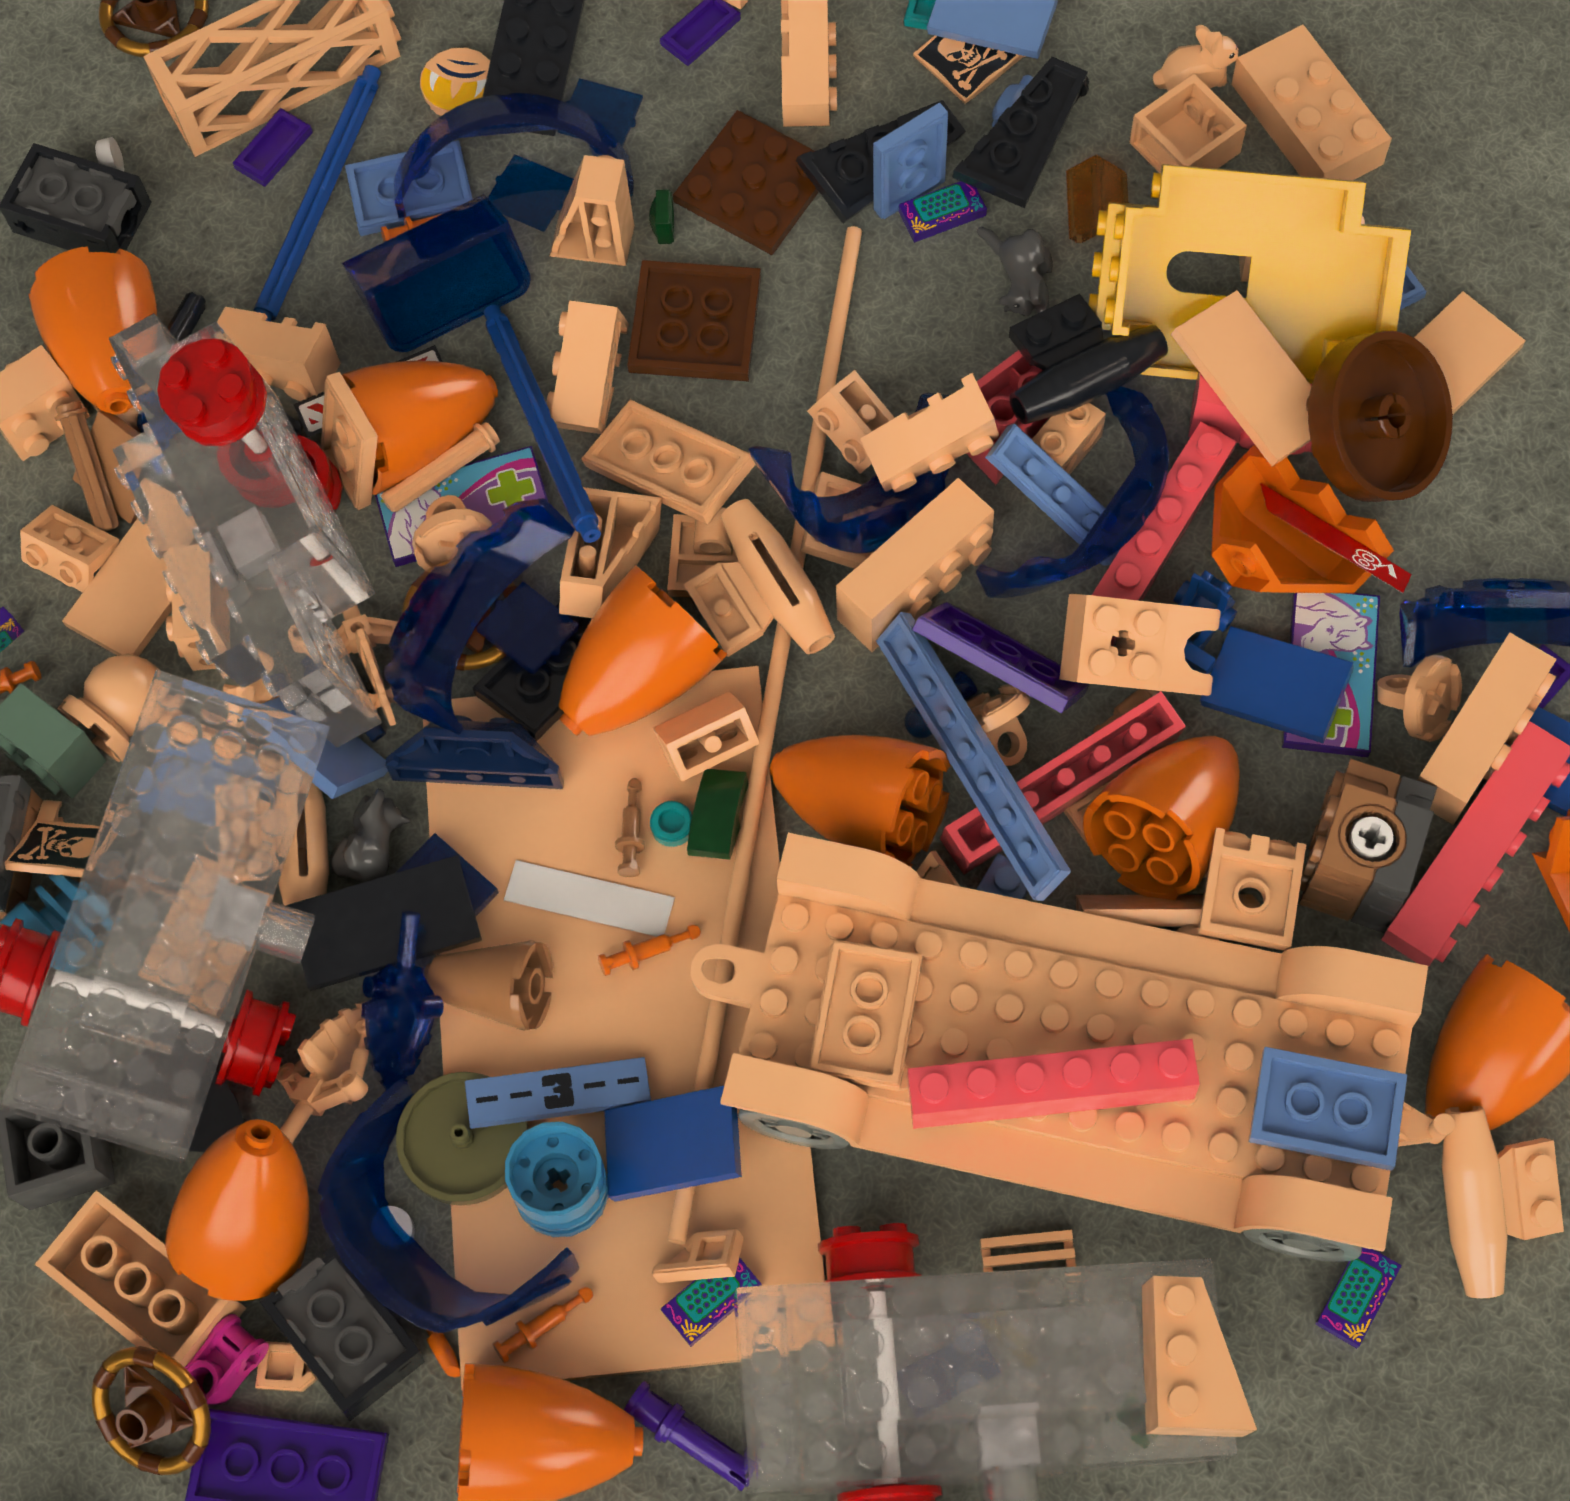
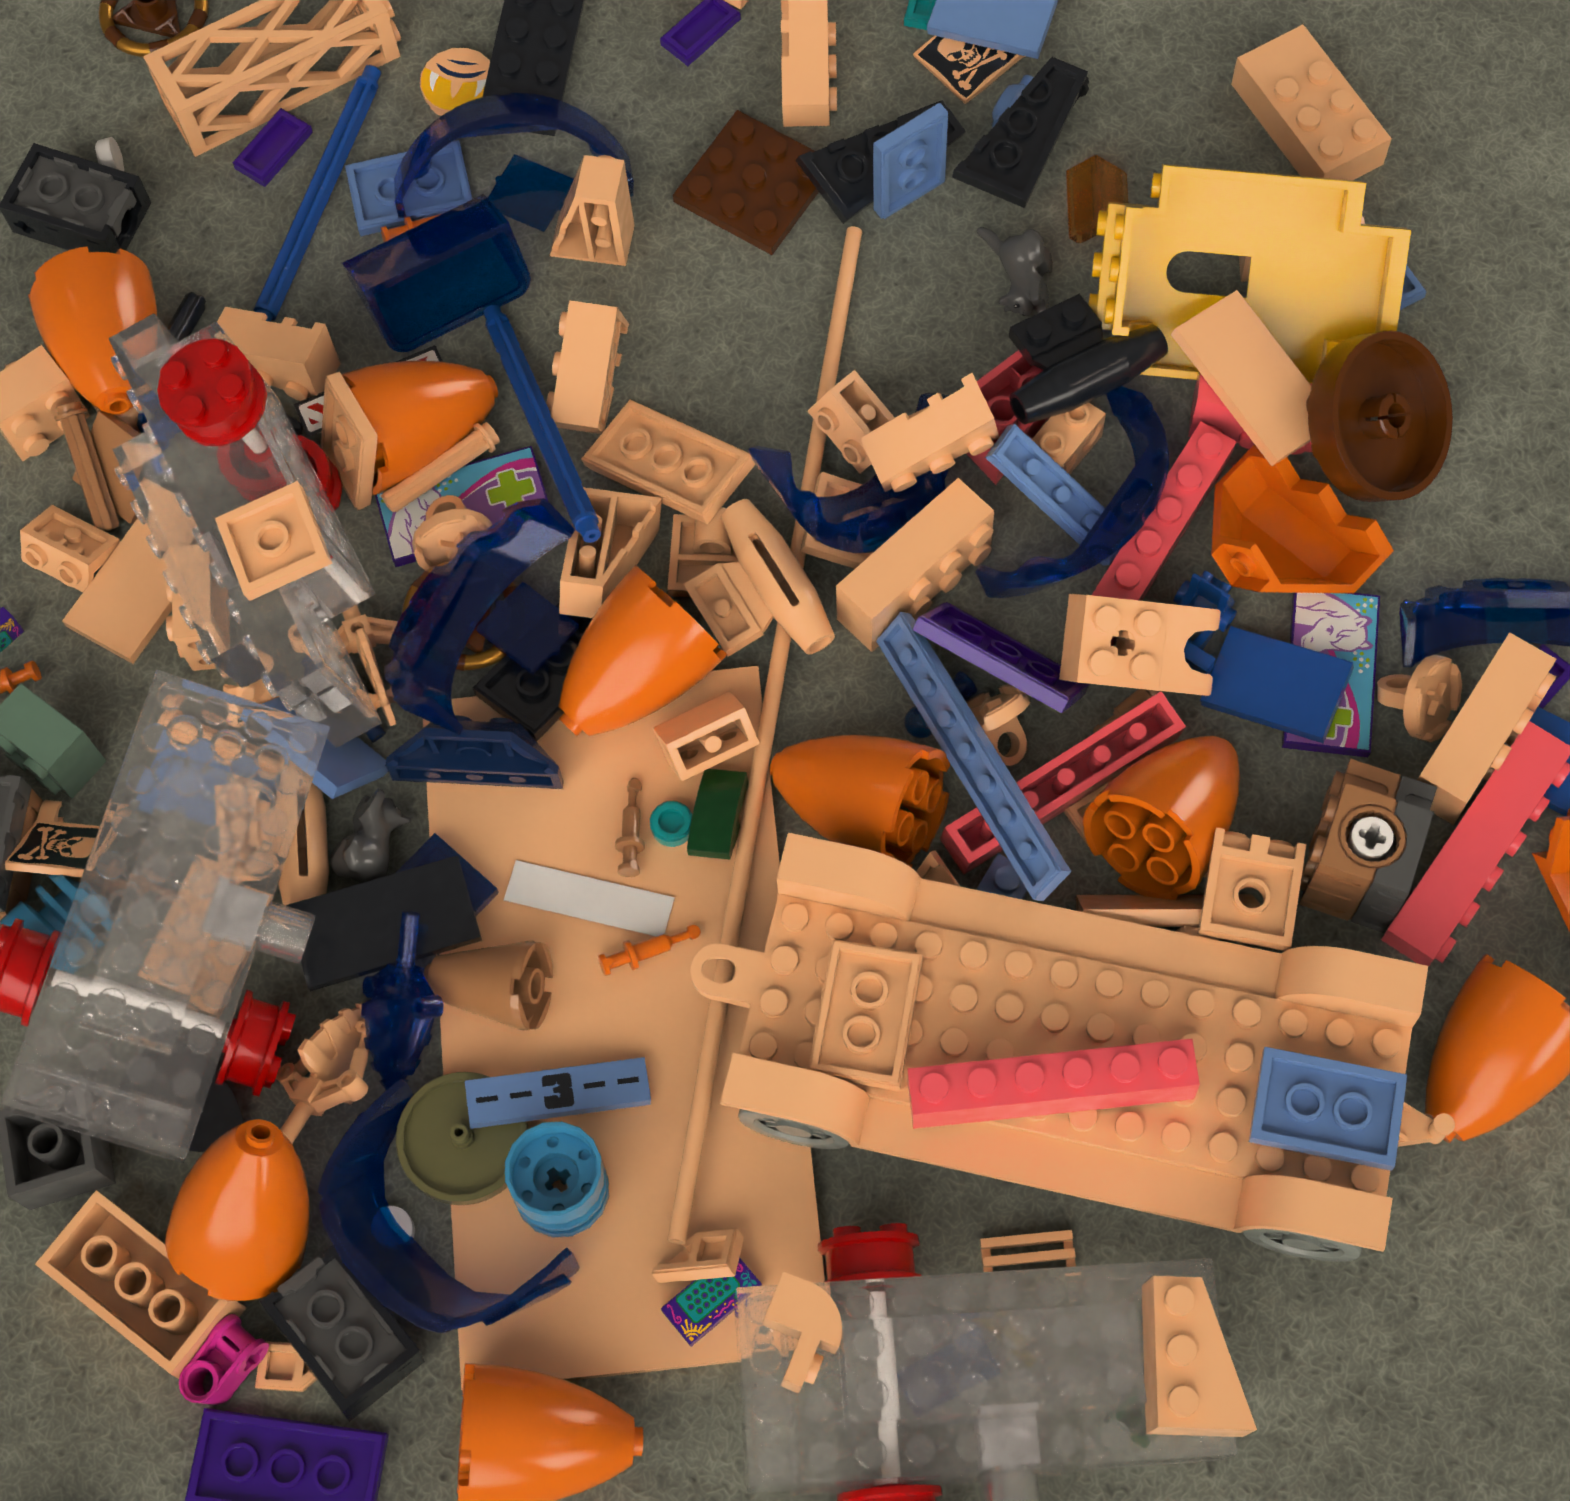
(112, 702): light nougat tile -> none
(151, 1409): reddish brown piece -> none
(273, 541): none -> light nougat plate
(443, 1353): orange piece -> none
(539, 1325): orange piece -> none
(608, 106): clear blue piece -> none
(662, 217): dark green tile -> none
(670, 1424): dark purple pin -> none
(671, 1144): blue tile -> none
(694, 320): reddish brown plate -> none
(812, 1318): none -> light nougat brick
(941, 210): tile -> none
(1188, 128): light nougat piece -> none
(1206, 60): light nougat animal -> none
(1335, 540): red sticker -> none
(1358, 1296): tile -> none
(1468, 346): light nougat tile -> none
(1494, 1198): light nougat plate -> none

